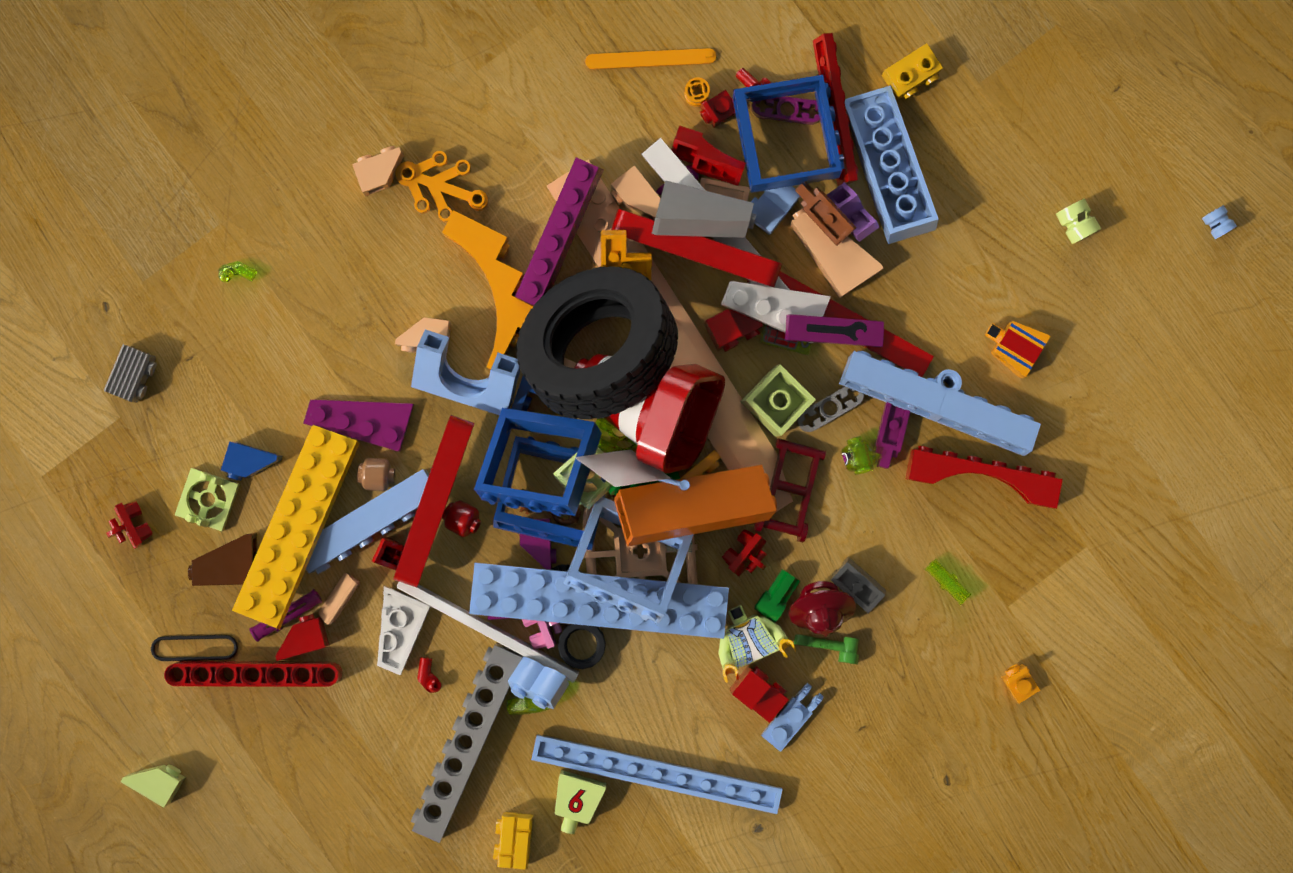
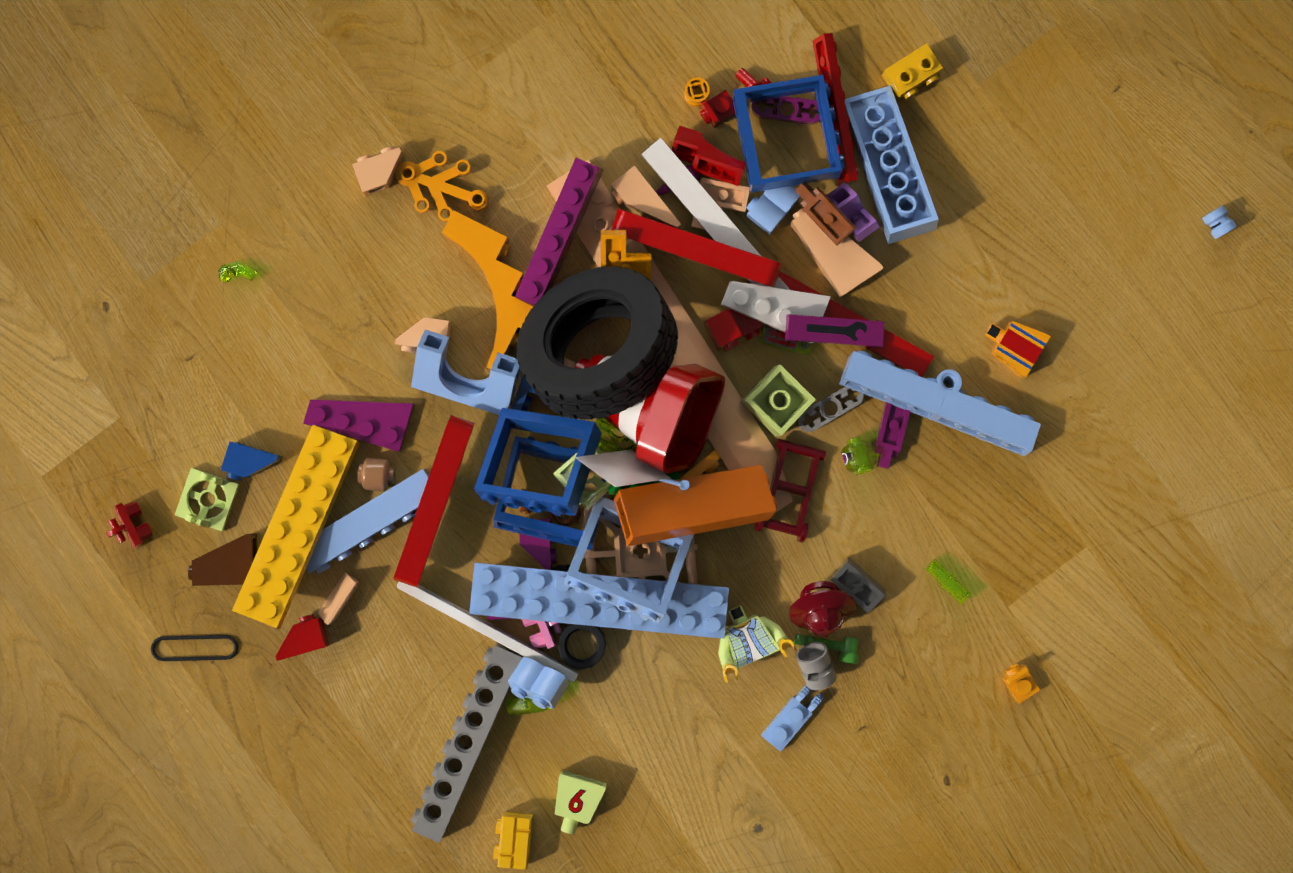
(130, 374): light grey brick -> none
(156, 783): yellowish green slope -> none
(241, 673): red beam -> none
(311, 599): magenta pin -> none
(388, 553): red slope -> none
(400, 627): white wing -> none
(426, 677): red arm -> none
(461, 518): red head -> none
(650, 58): light orange piece -> none
(657, 774): light blue plate -> none
(701, 213): light grey slope -> none
(751, 552): red hips -> none
(758, 693): red brick -> none
(773, 601): green piece -> none
(816, 666): none -> light grey wheel
(1034, 488): red arch -> none
(1078, 221): yellowish green wheel -> none

